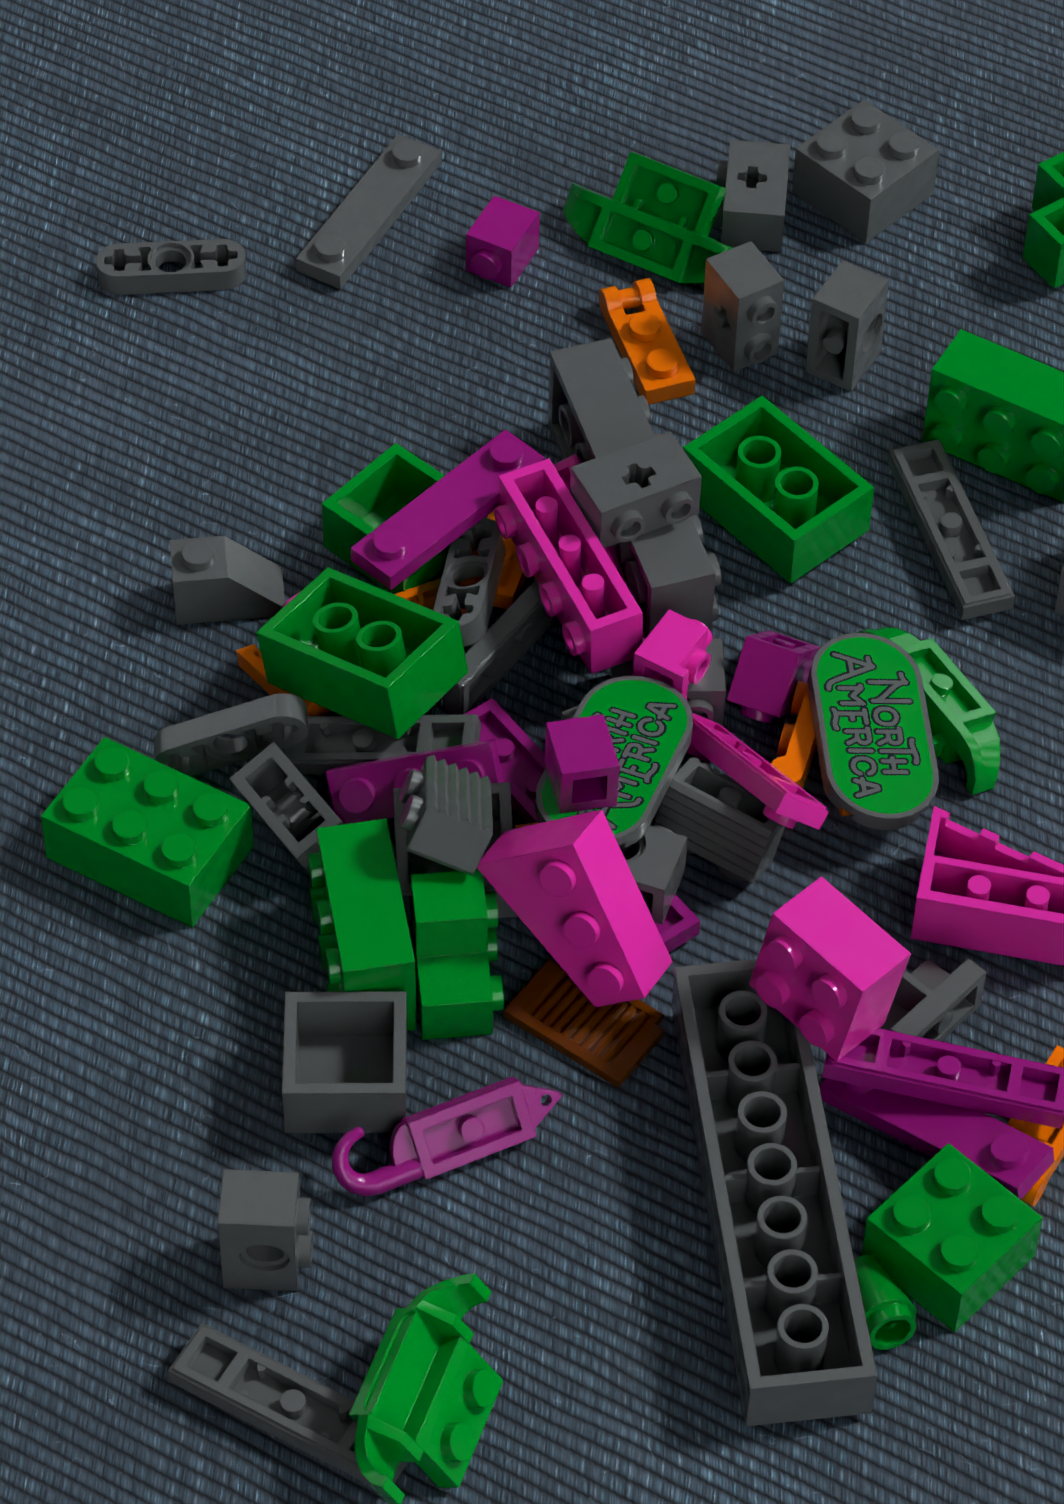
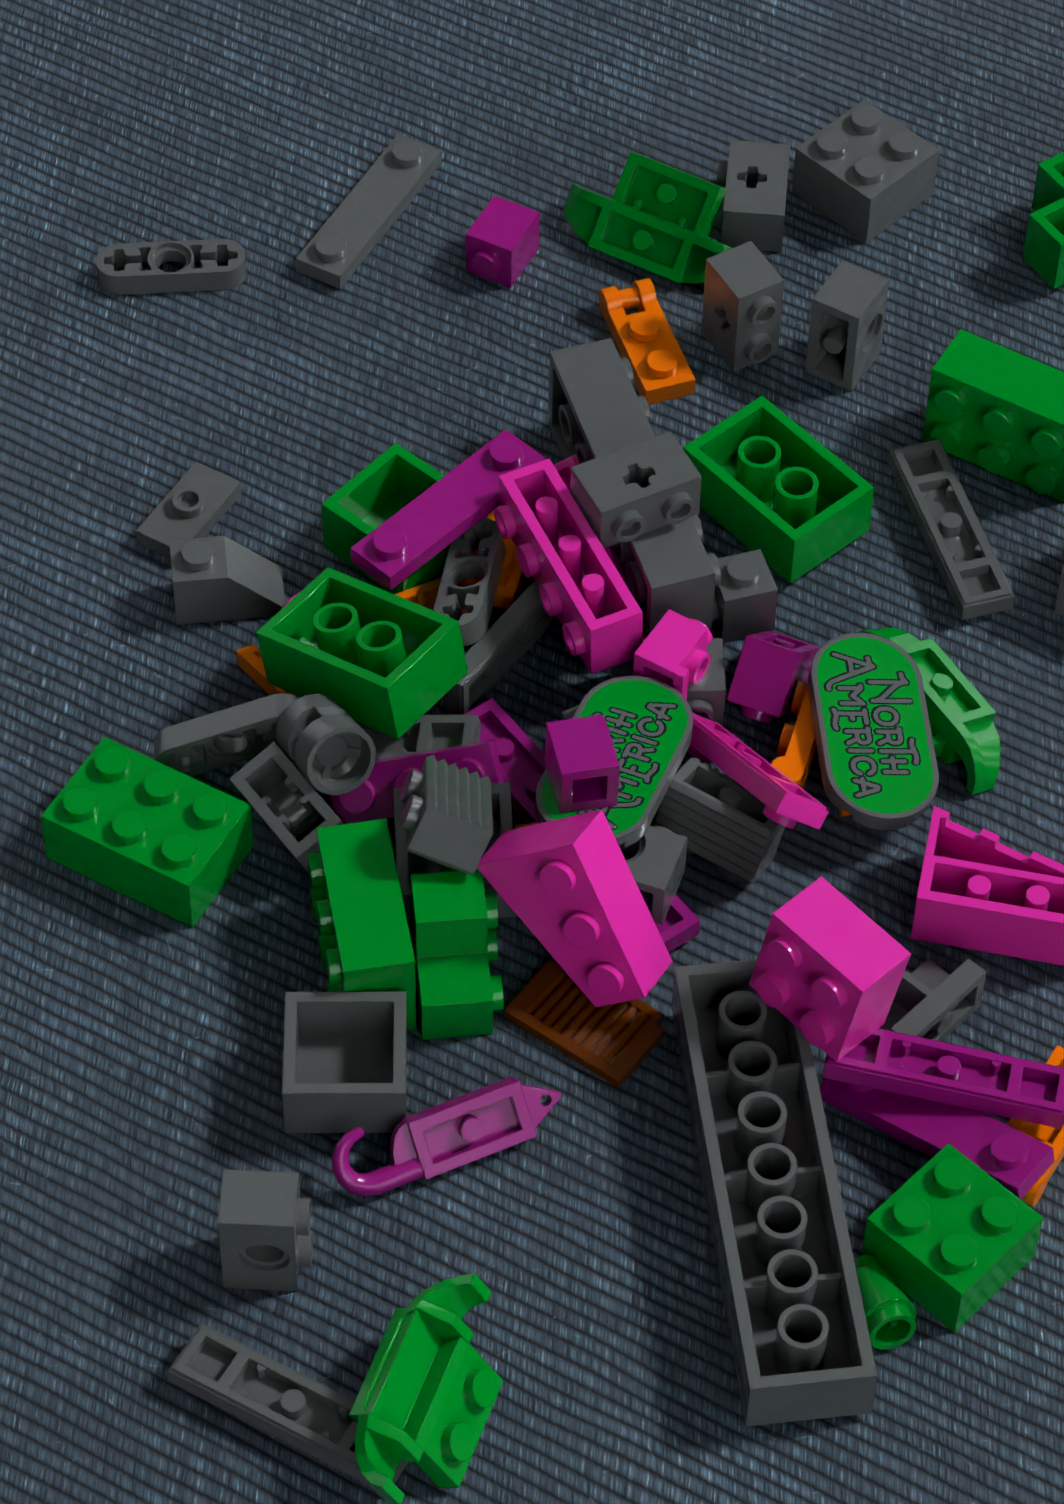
(189, 508): none -> dark grey plate
(325, 744): none -> dark grey wheel
(745, 596): none -> dark grey brick

